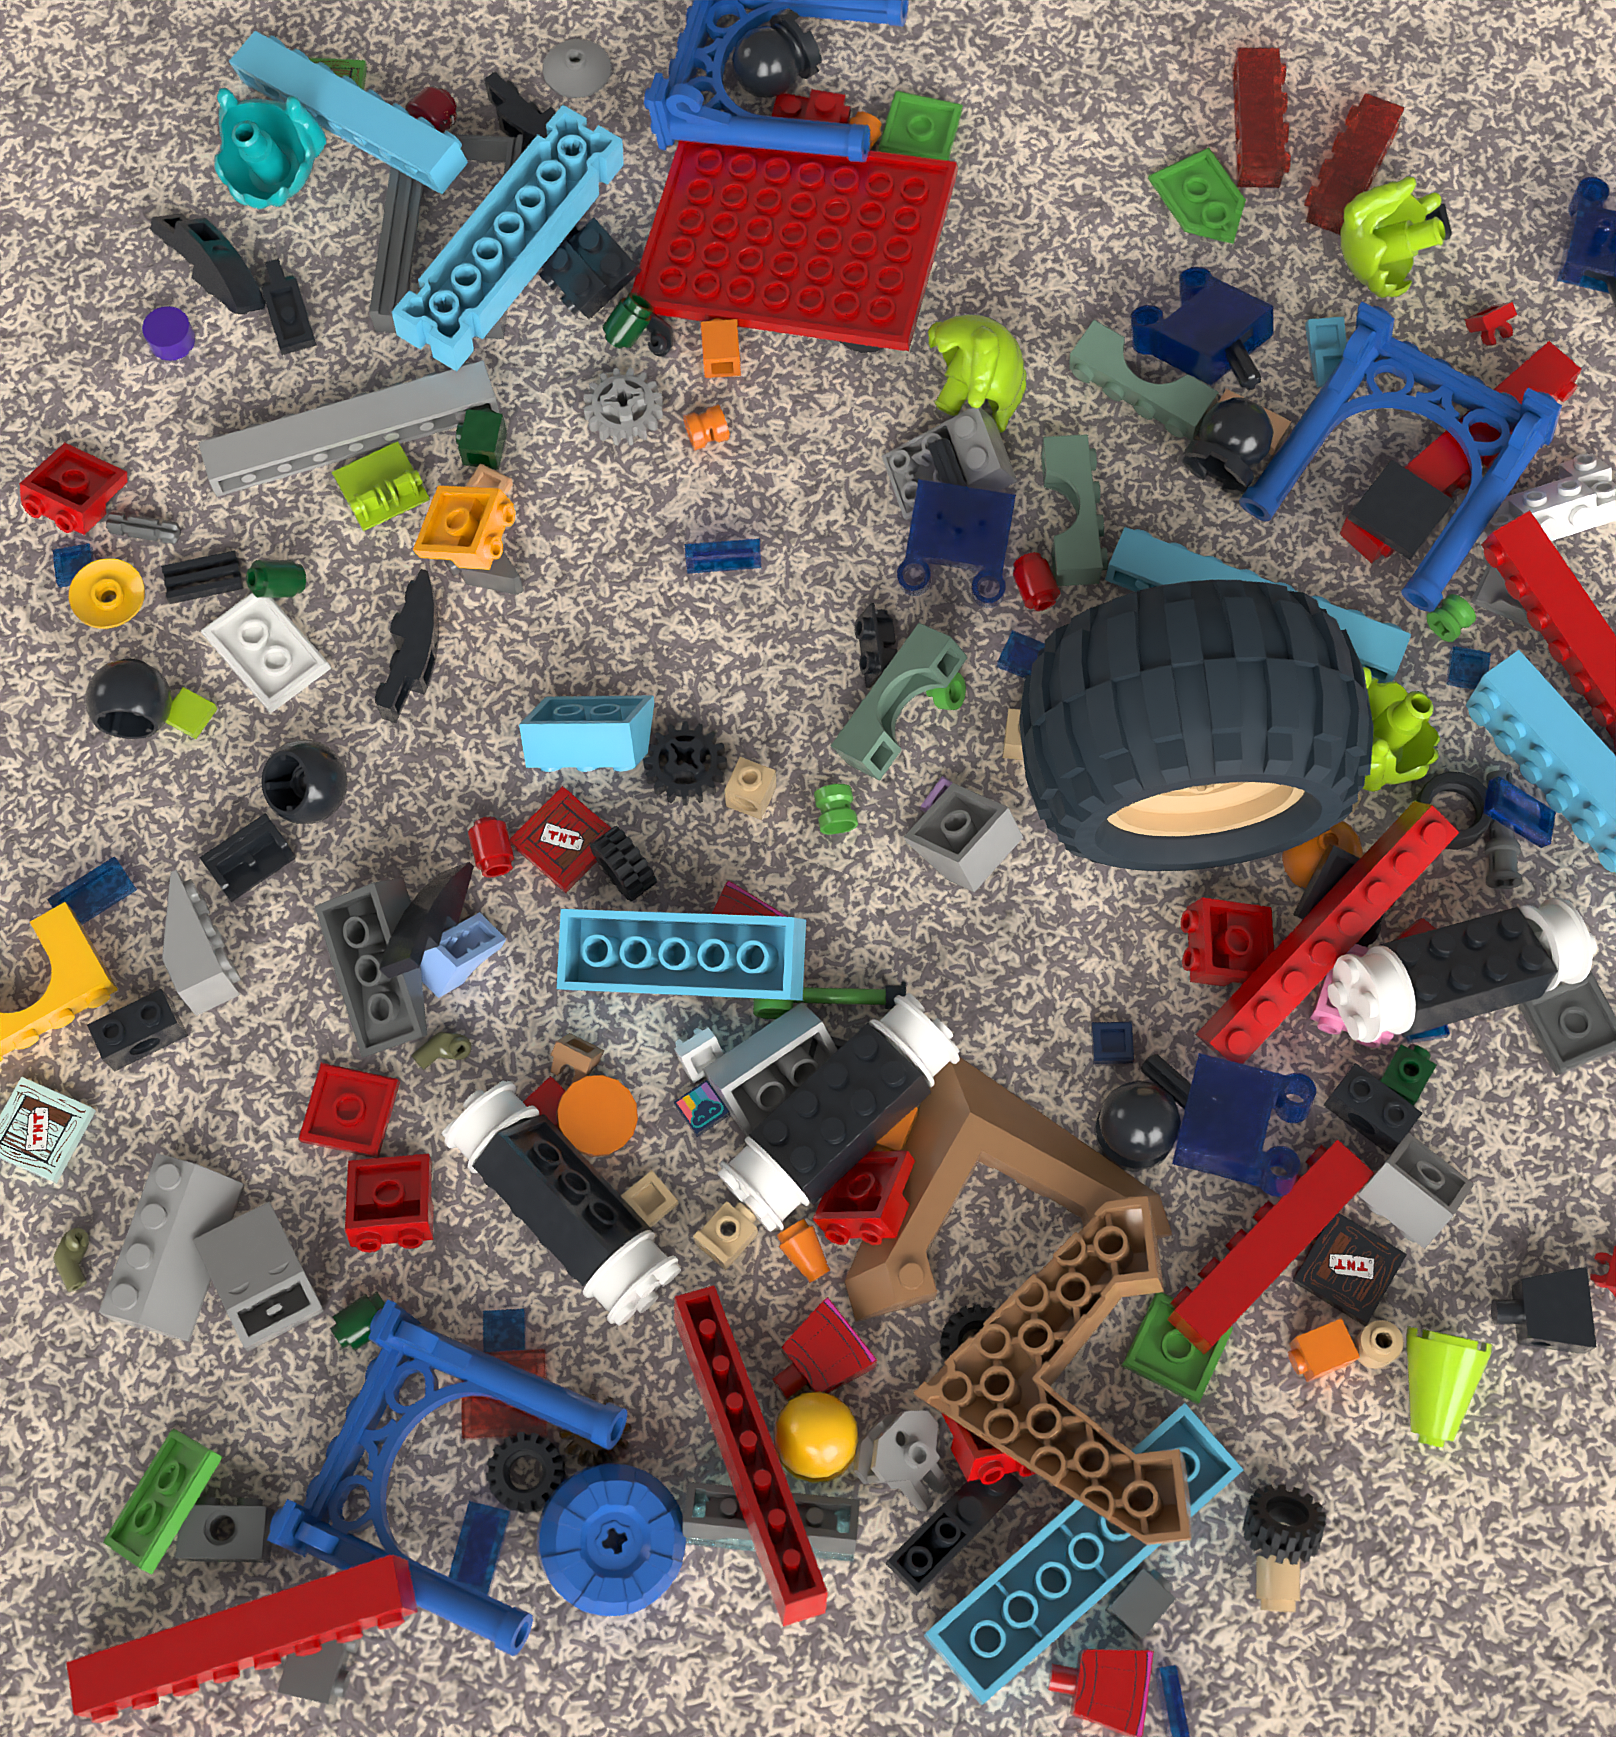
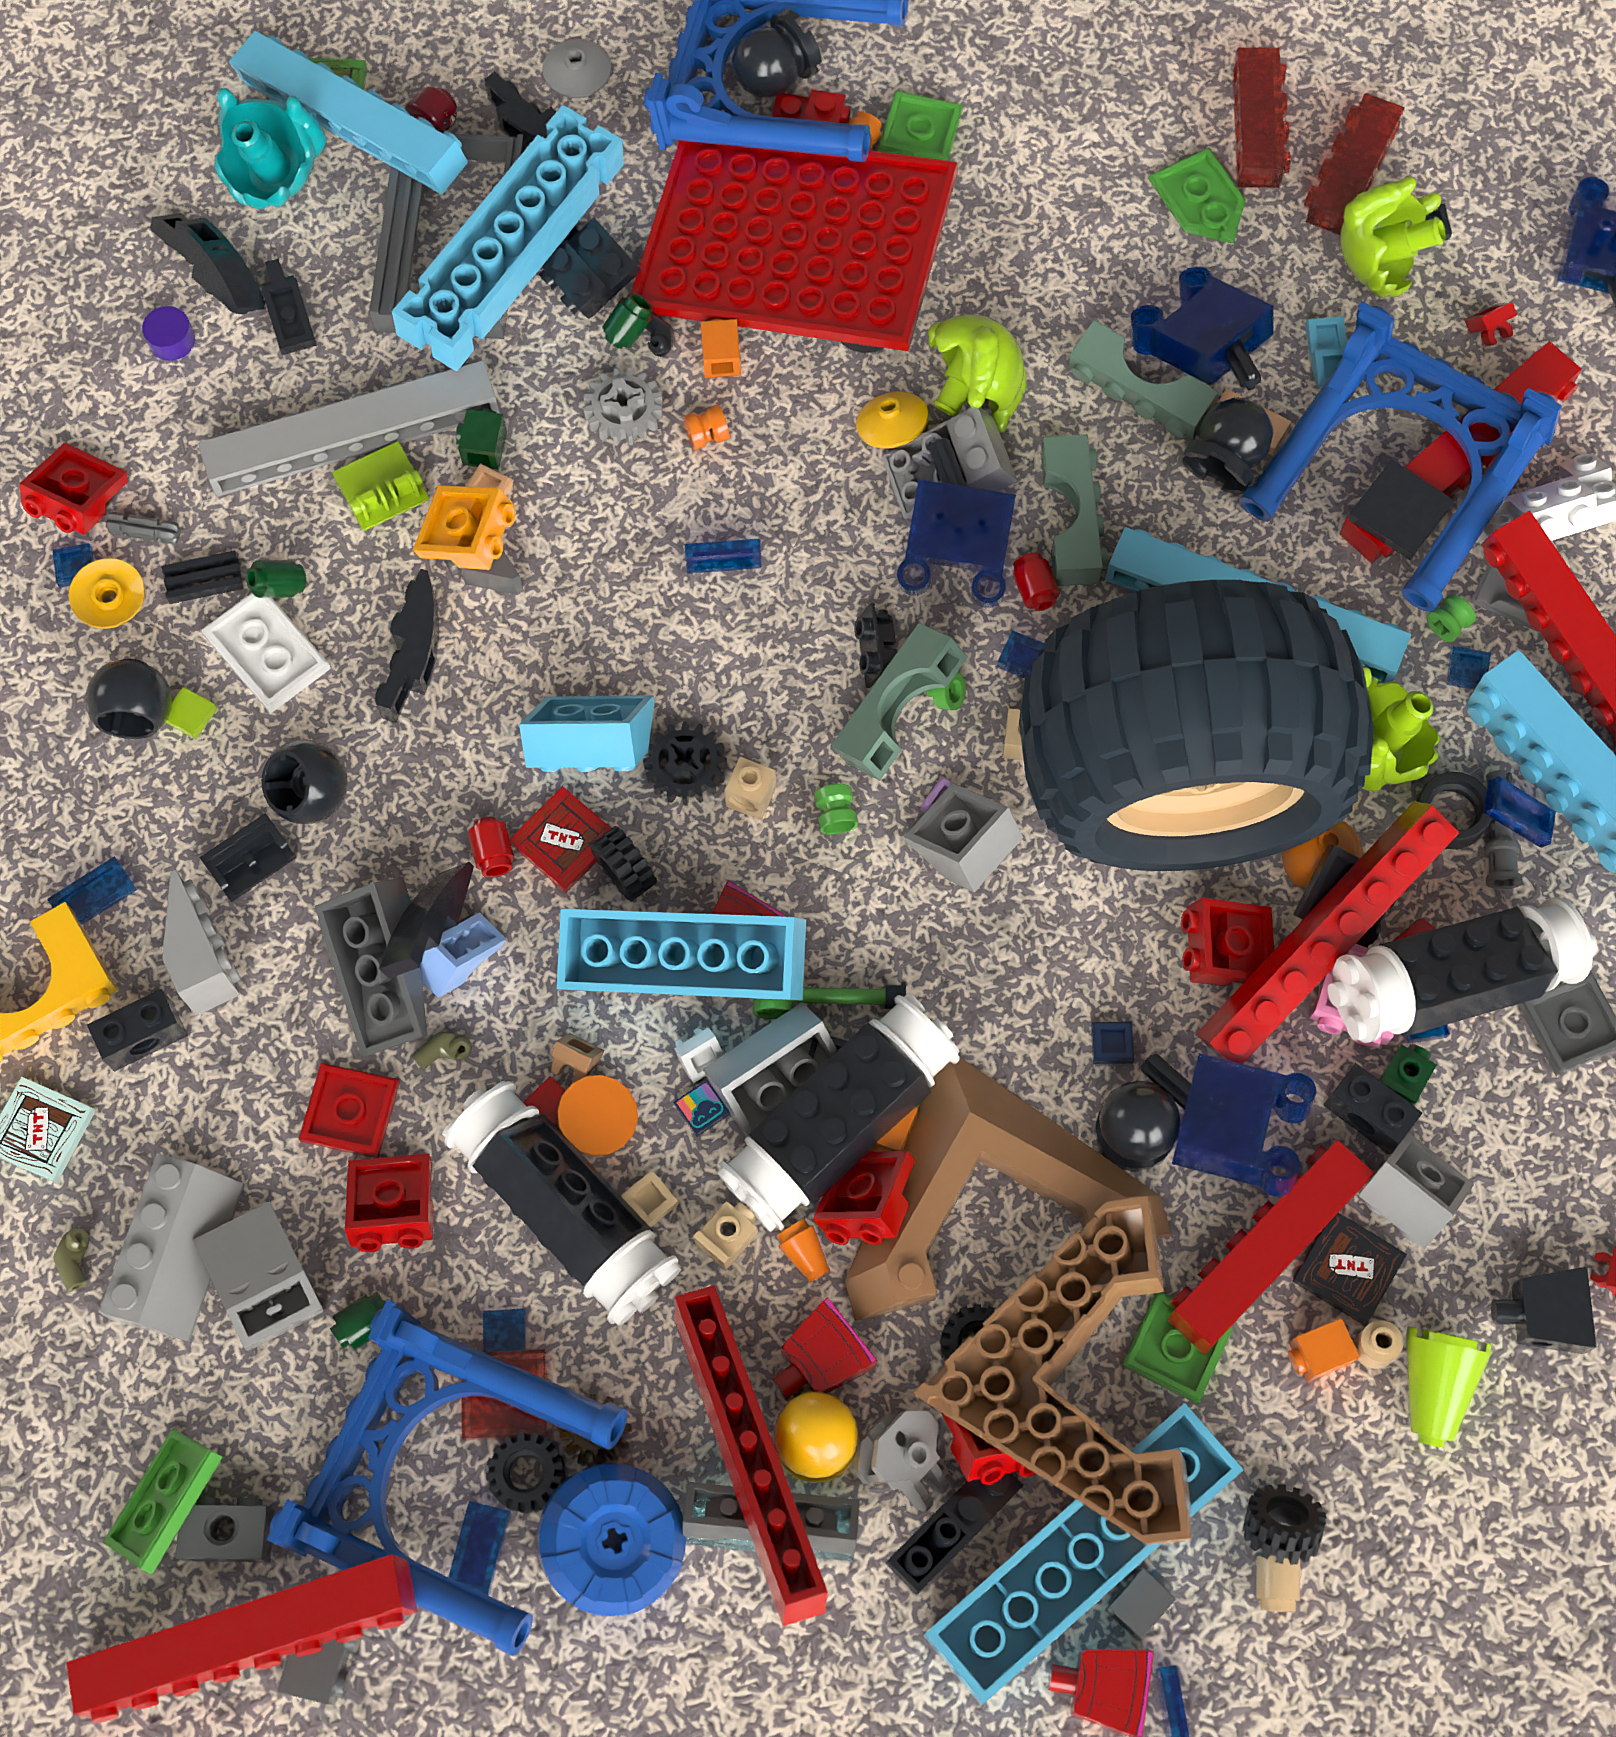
(892, 419): none -> yellow dish

